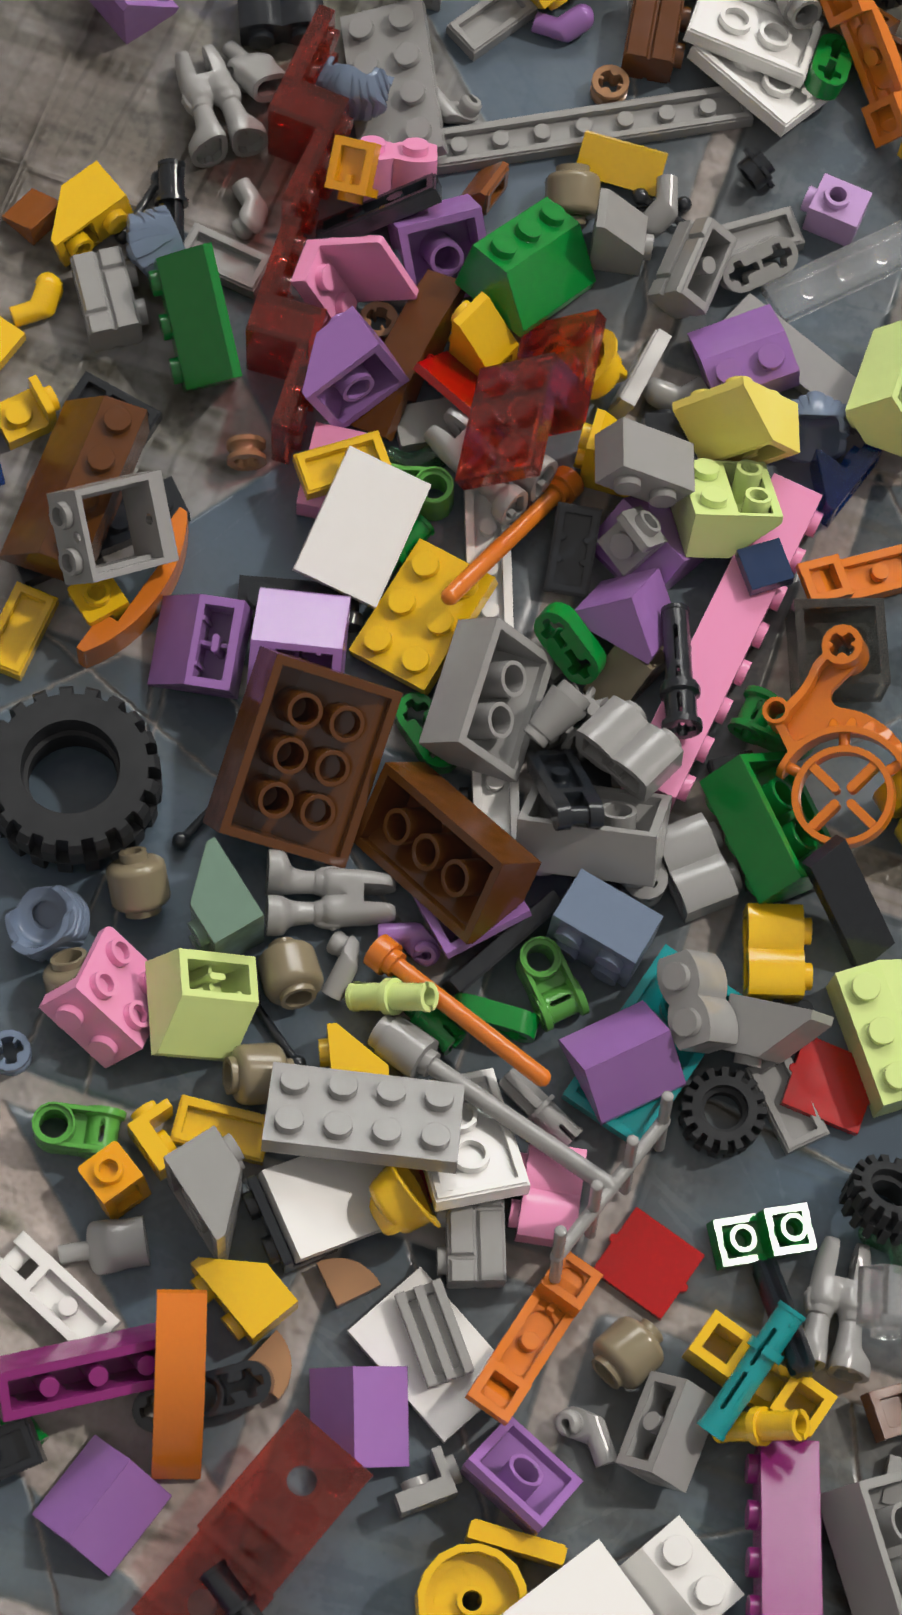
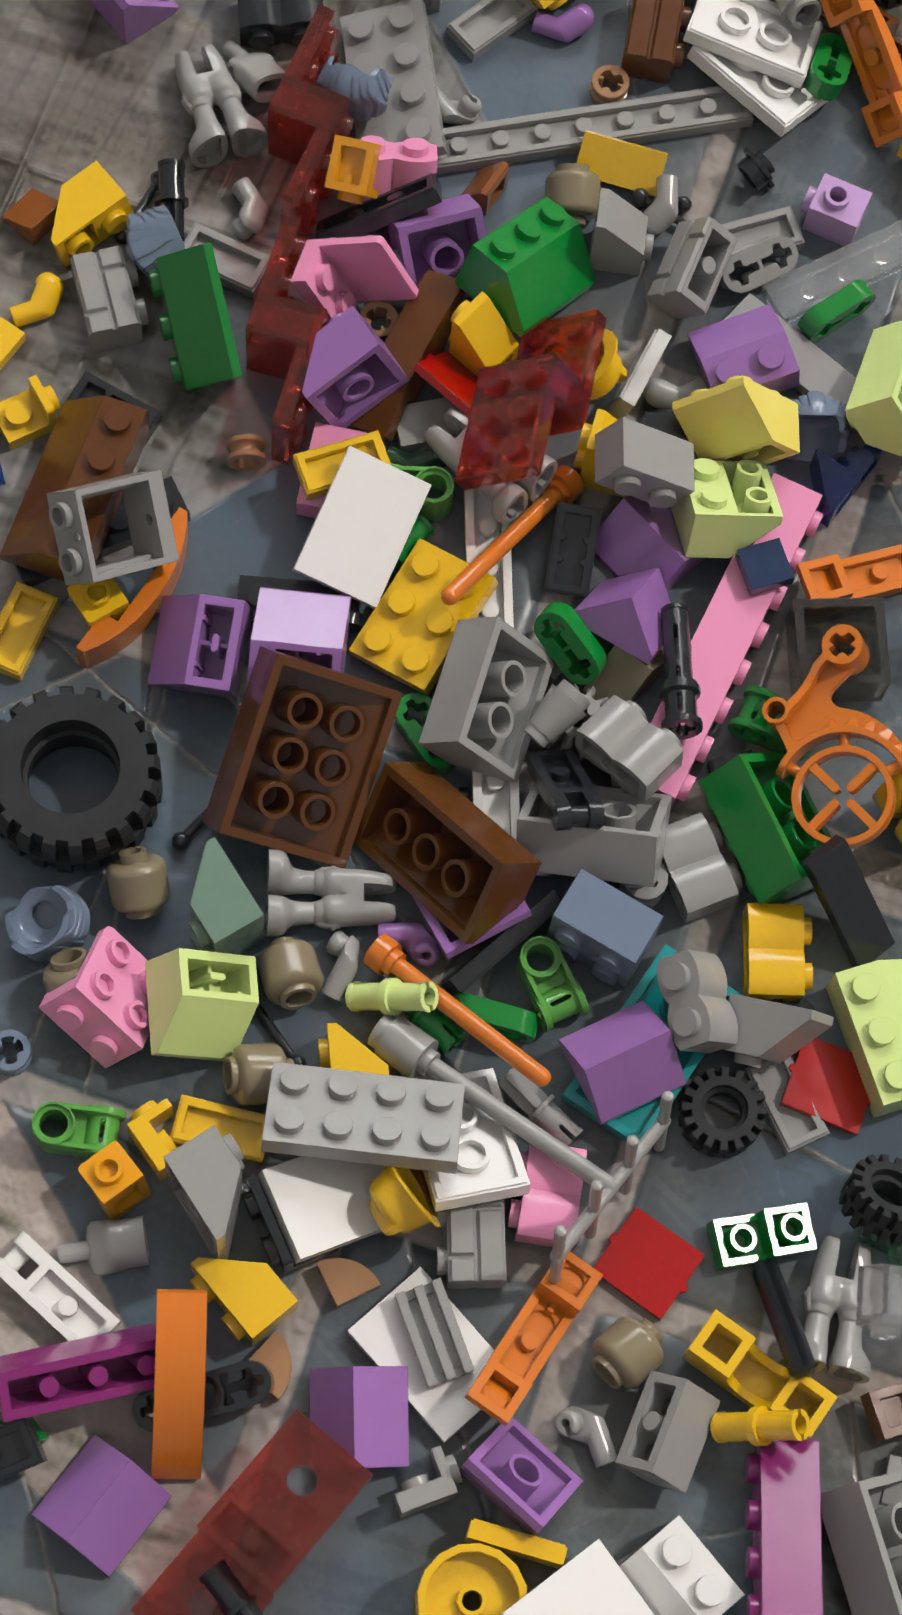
(632, 539): light grey bracket -> none
(751, 1370): teal pin -> none
(836, 310): none -> green beam

